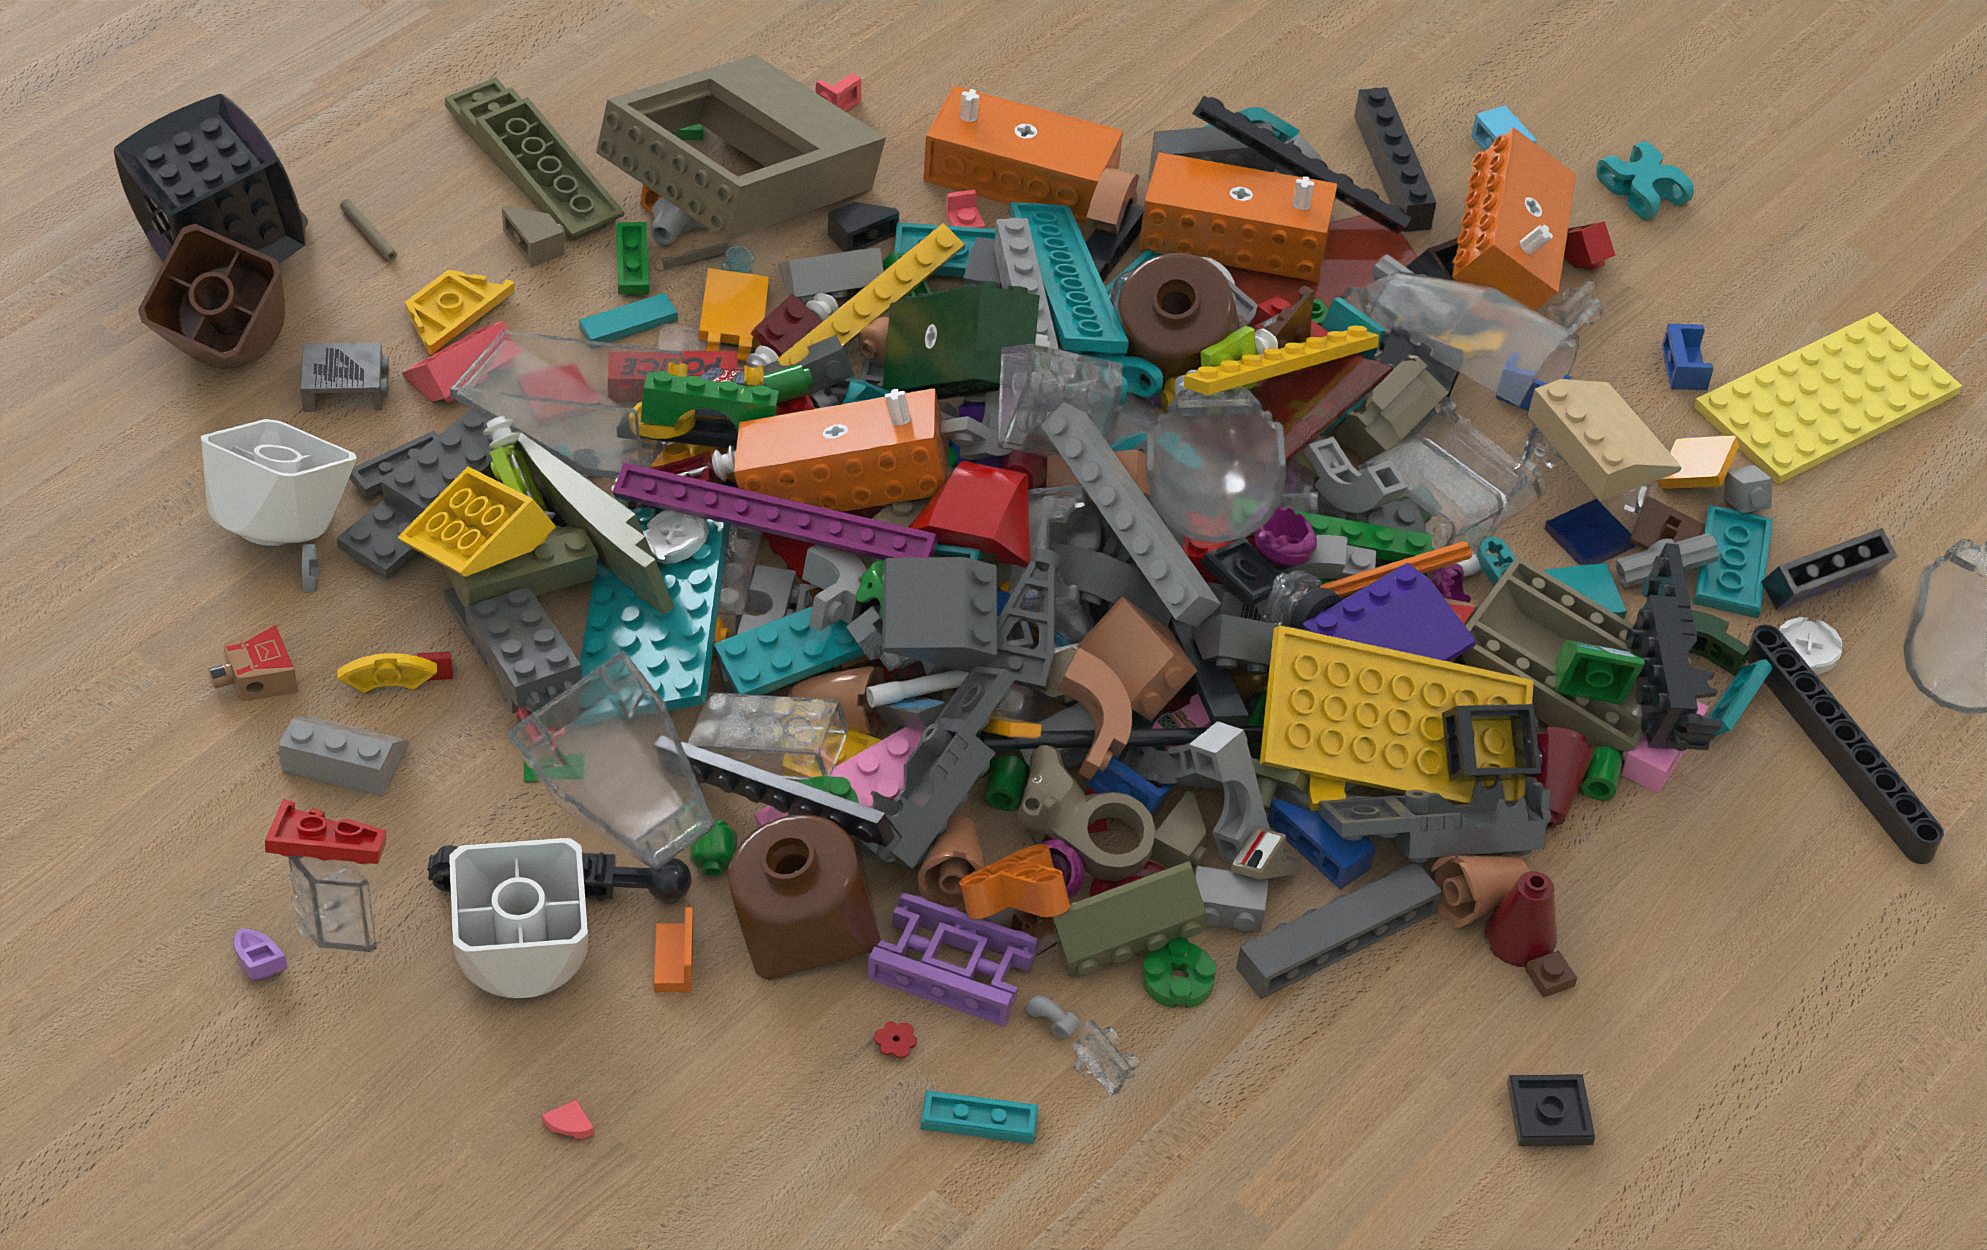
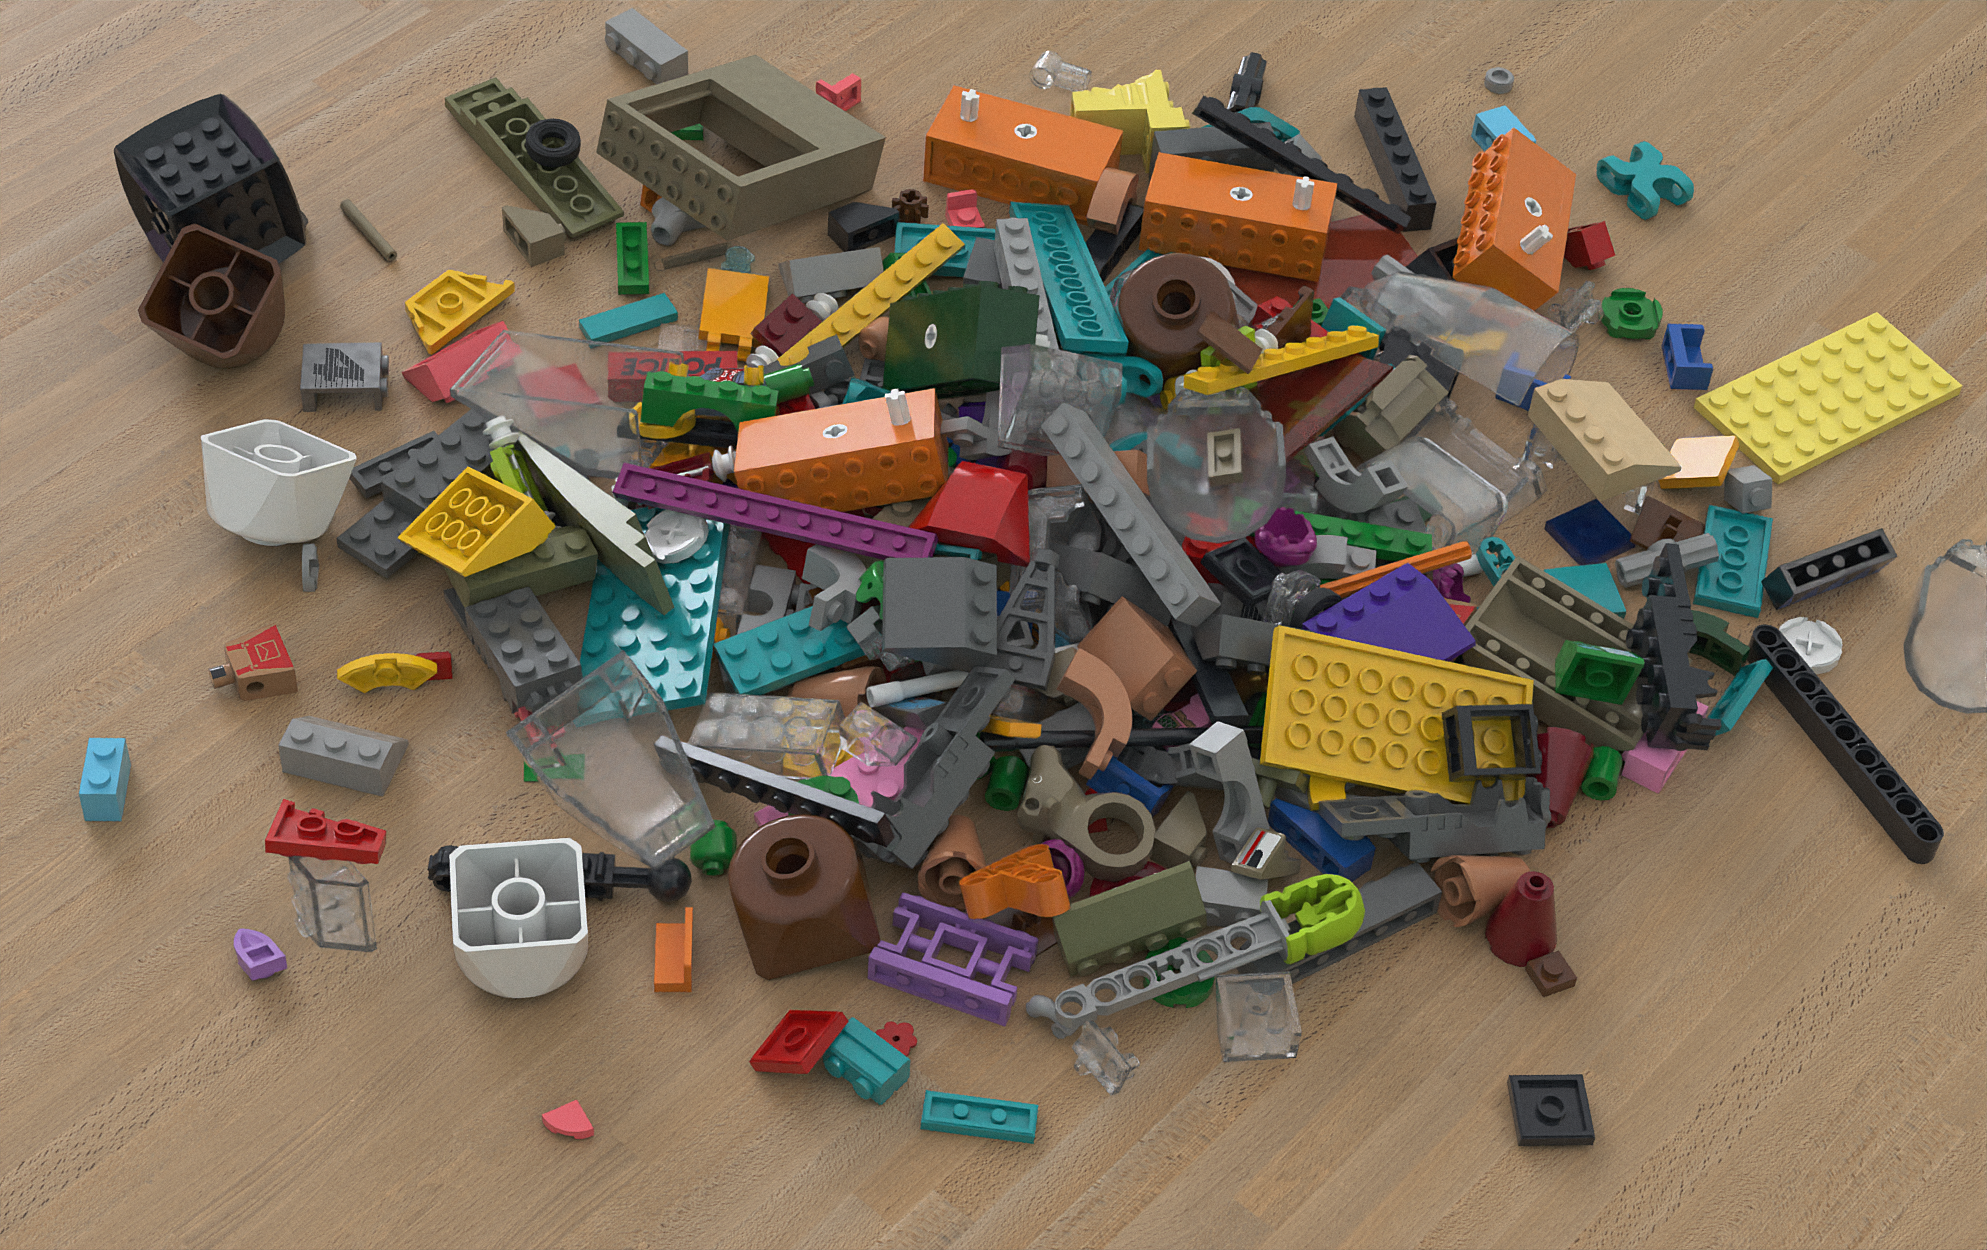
(105, 779): none -> medium azure brick
(553, 156): none -> black tyre
(646, 47): none -> light grey brick
(798, 1041): none -> red tile
(867, 1062): none -> teal brick
(874, 737): none -> clear slope
(911, 206): none -> reddish brown gear
(1052, 70): none -> clear piece
(1135, 109): none -> light yellow brick
(1225, 457): none -> dark tan plate
(1229, 342): none -> reddish brown piece
(1248, 83): none -> black piece
(1257, 1016): none -> clear slope
(1324, 906): none -> light grey piece
(1499, 80): none -> light grey tile
(1645, 317): none -> green plate

